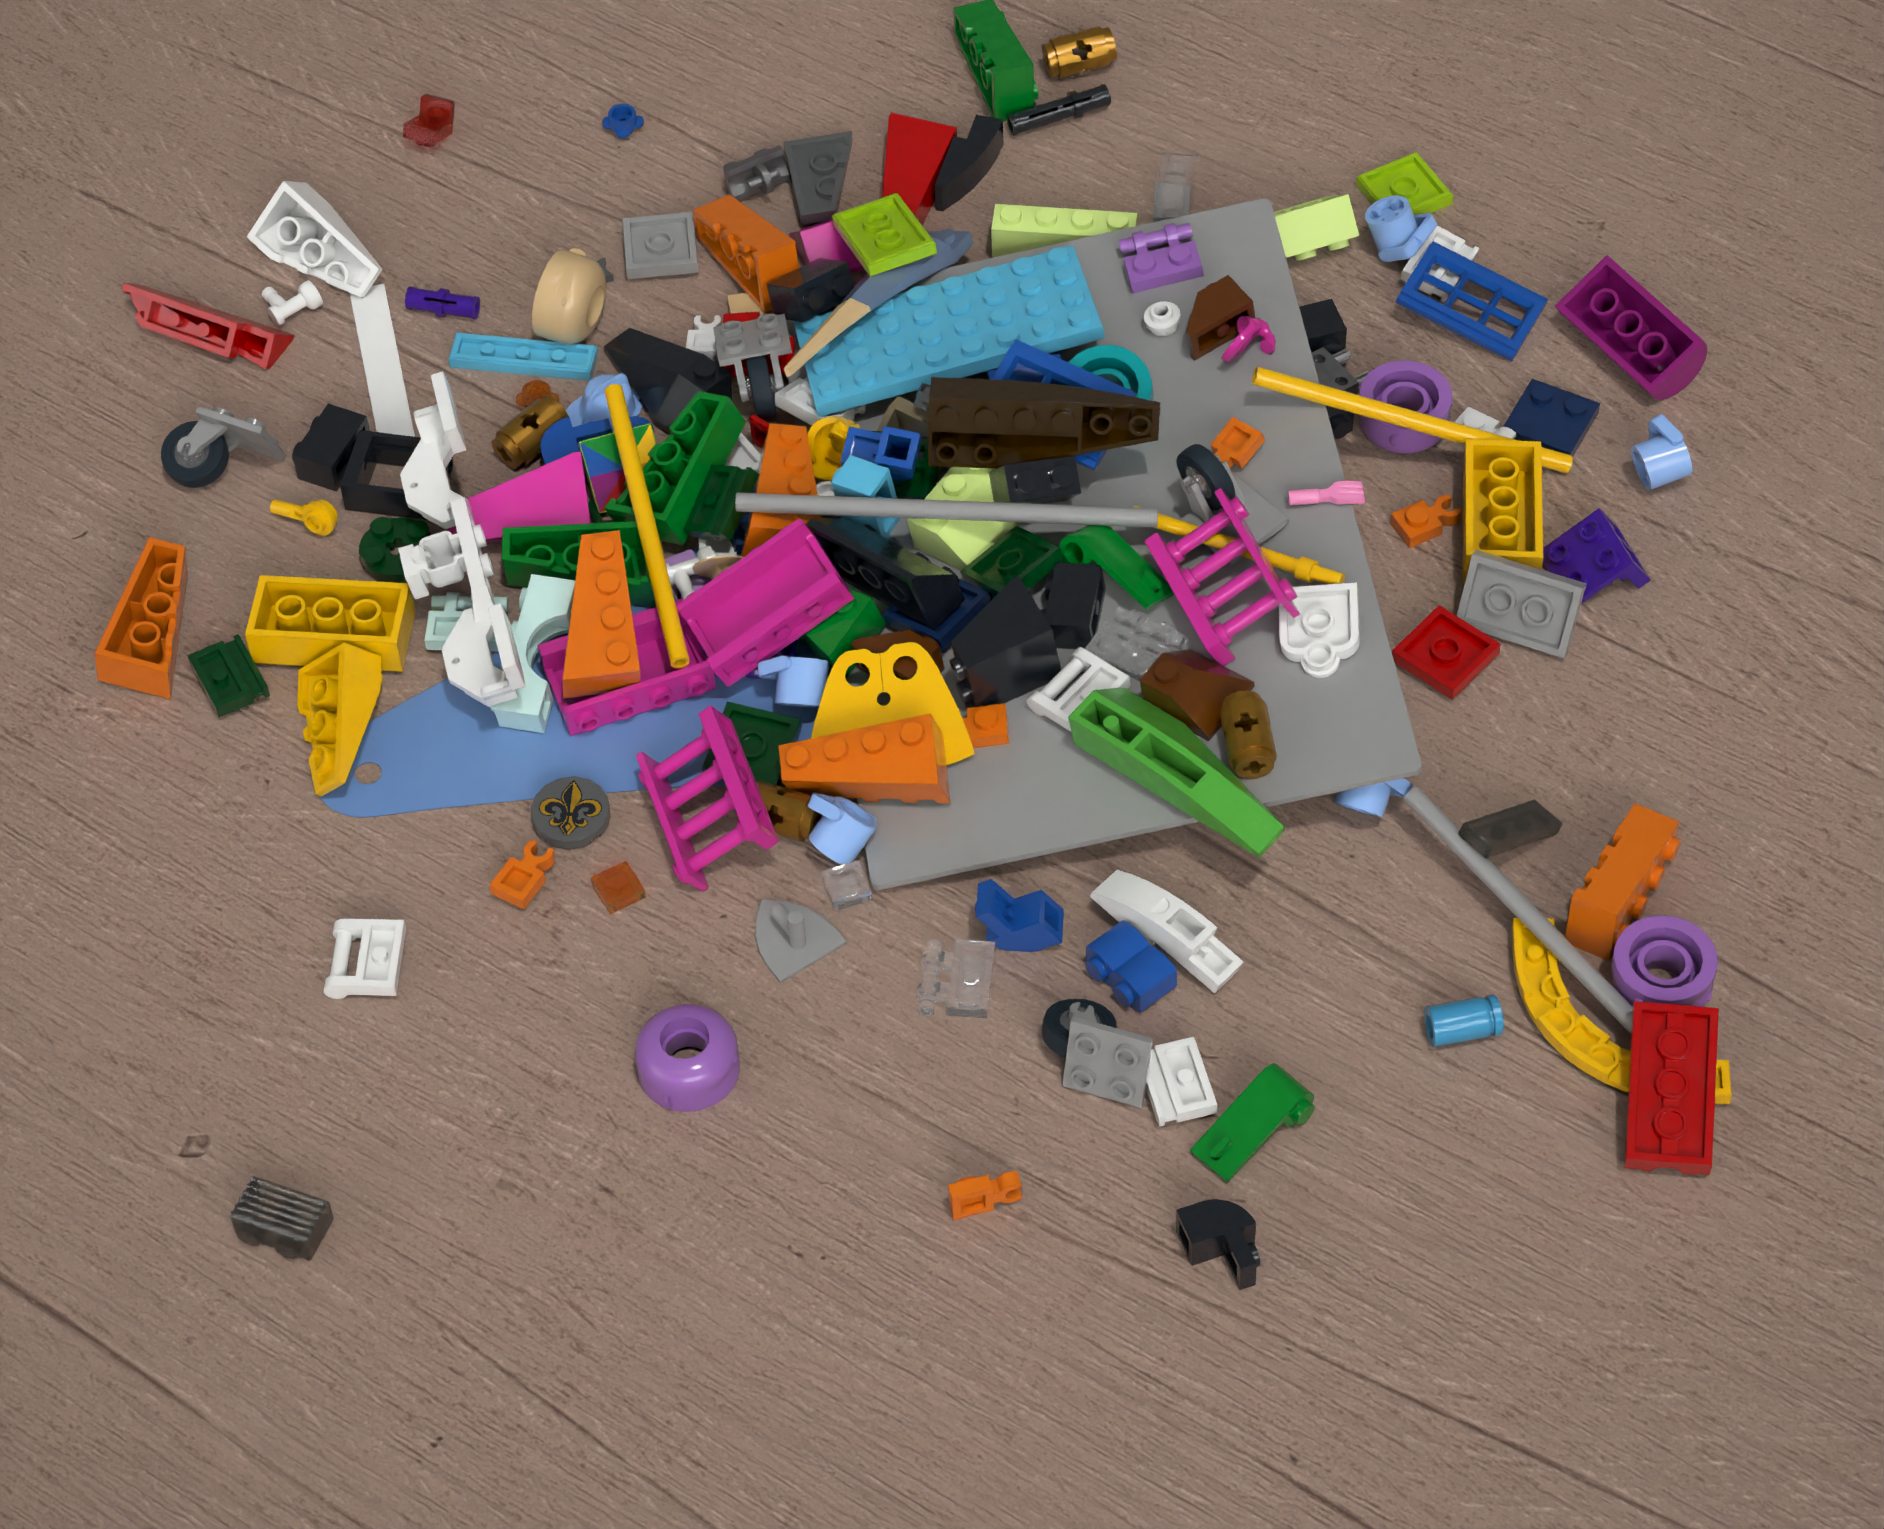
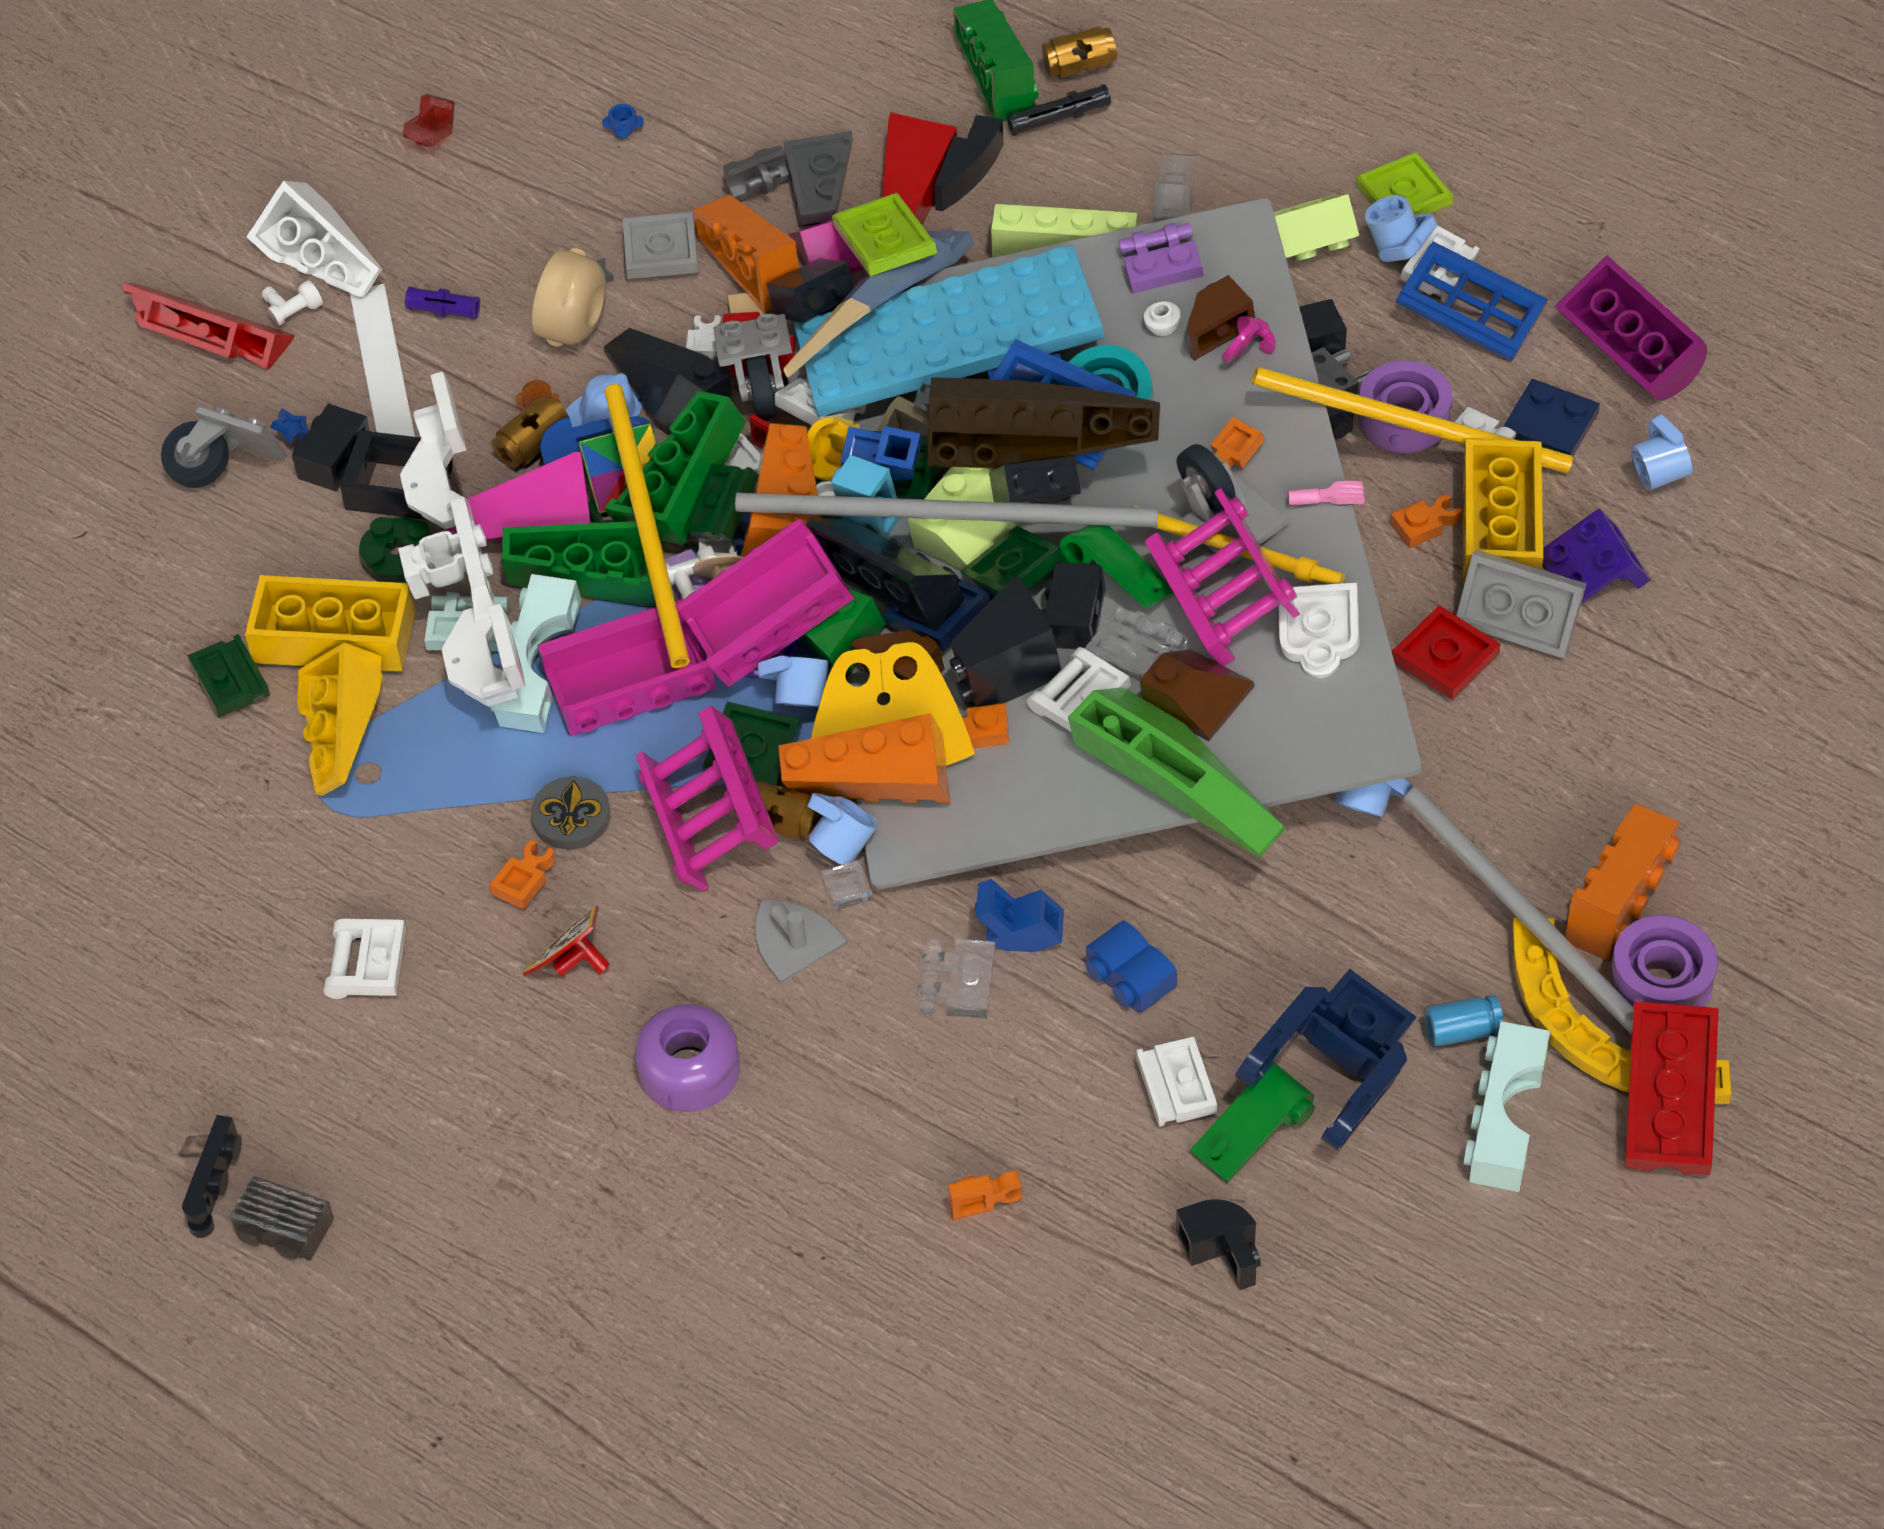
(145, 627): orange wedge -> none
(211, 1176): none -> black plate
(290, 426): none -> blue piece
(317, 515): yellow plate -> none
(523, 356): medium azure tile -> none
(582, 949): none -> red shield
(601, 627): orange wedge -> none
(618, 887): clear orange plate -> none
(1097, 1053): light grey plate -> none
(1171, 925): white slope -> none
(1248, 734): pearl gold piece -> none
(1352, 1027): none -> dark blue plate
(1500, 1146): none -> light aqua arch
(1510, 828): clear smoke tile -> none

